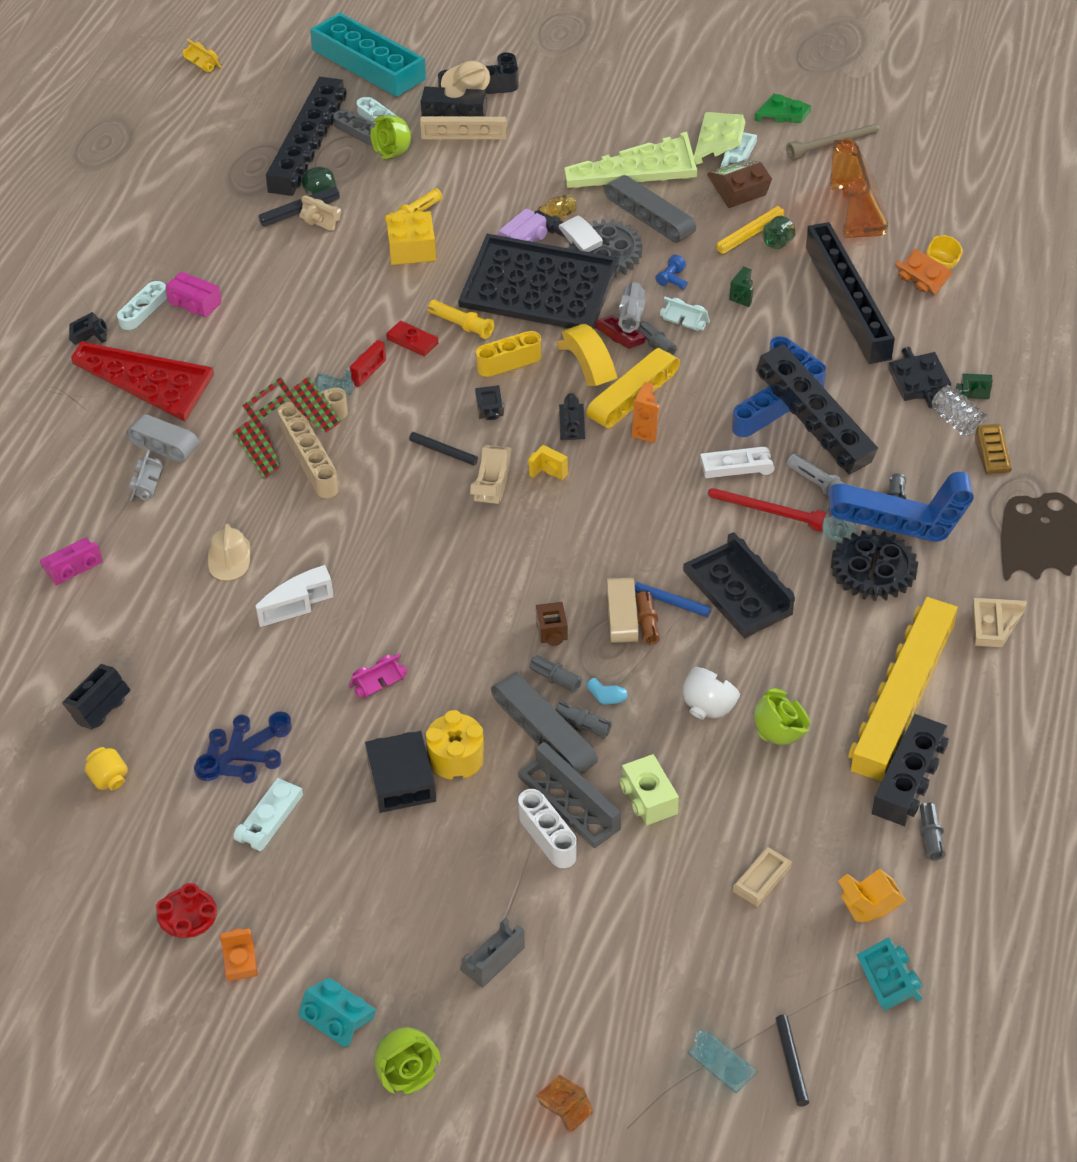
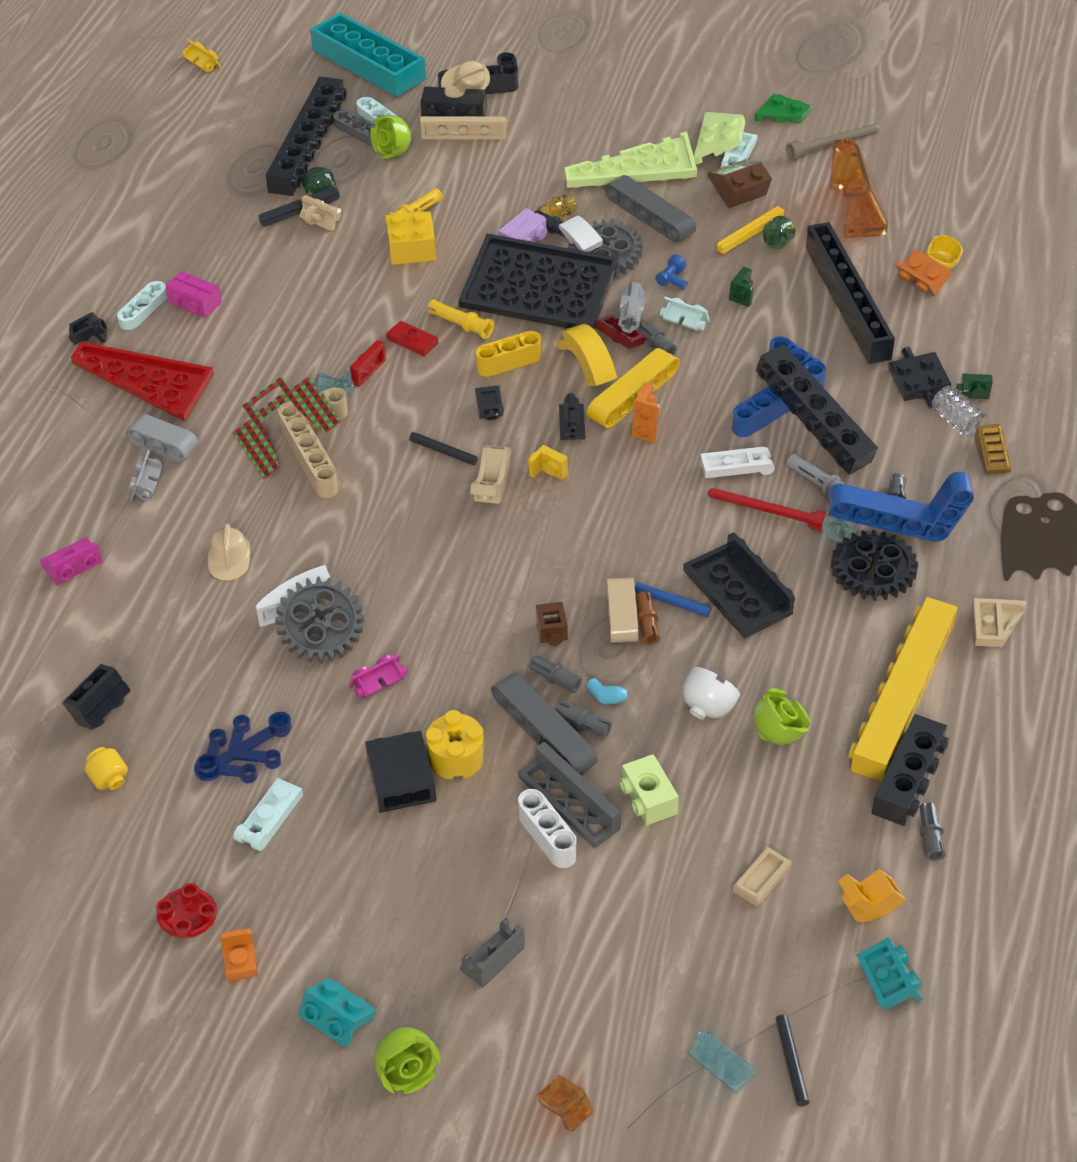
(333, 638): none -> dark grey gear

